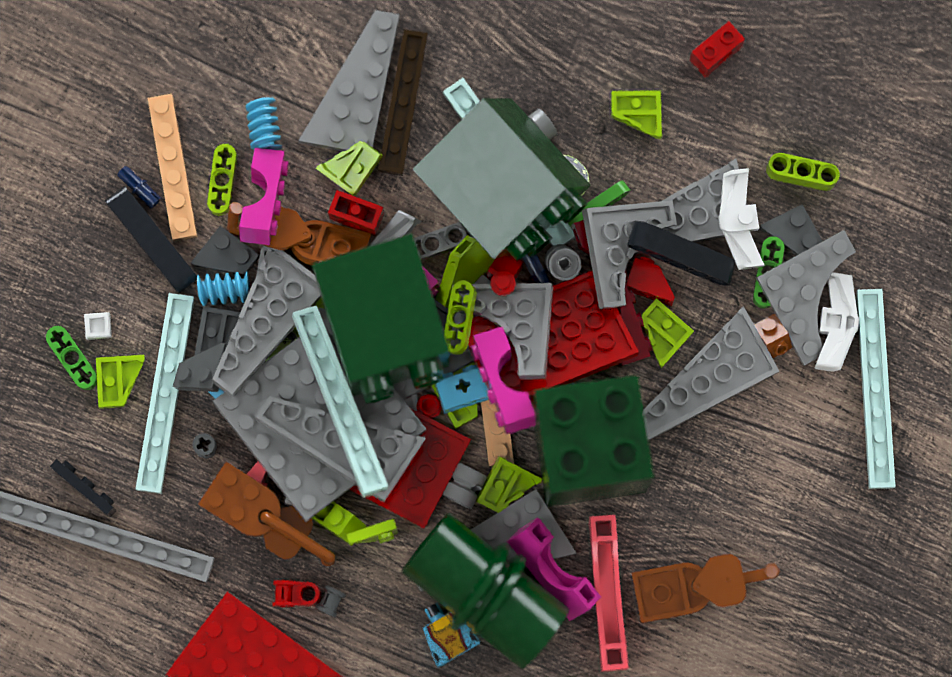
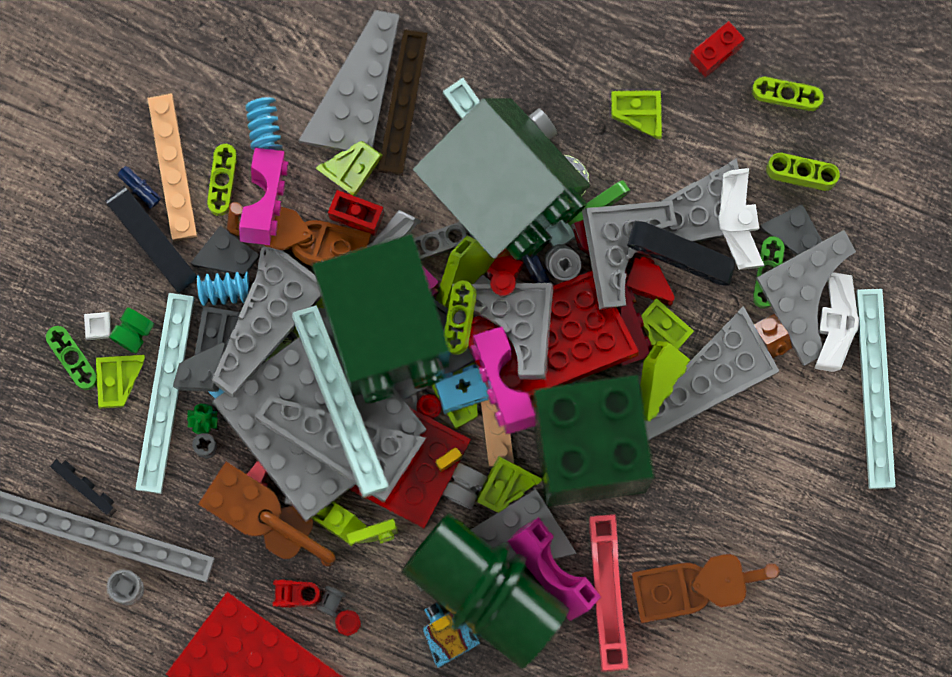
(125, 587): none -> light grey wheel
(131, 330): none -> green wheel
(202, 419): none -> green gear
(347, 622): none -> red plate
(448, 459): none -> yellow tile
(659, 375): none -> lime slope
(779, 100): none -> lime beam

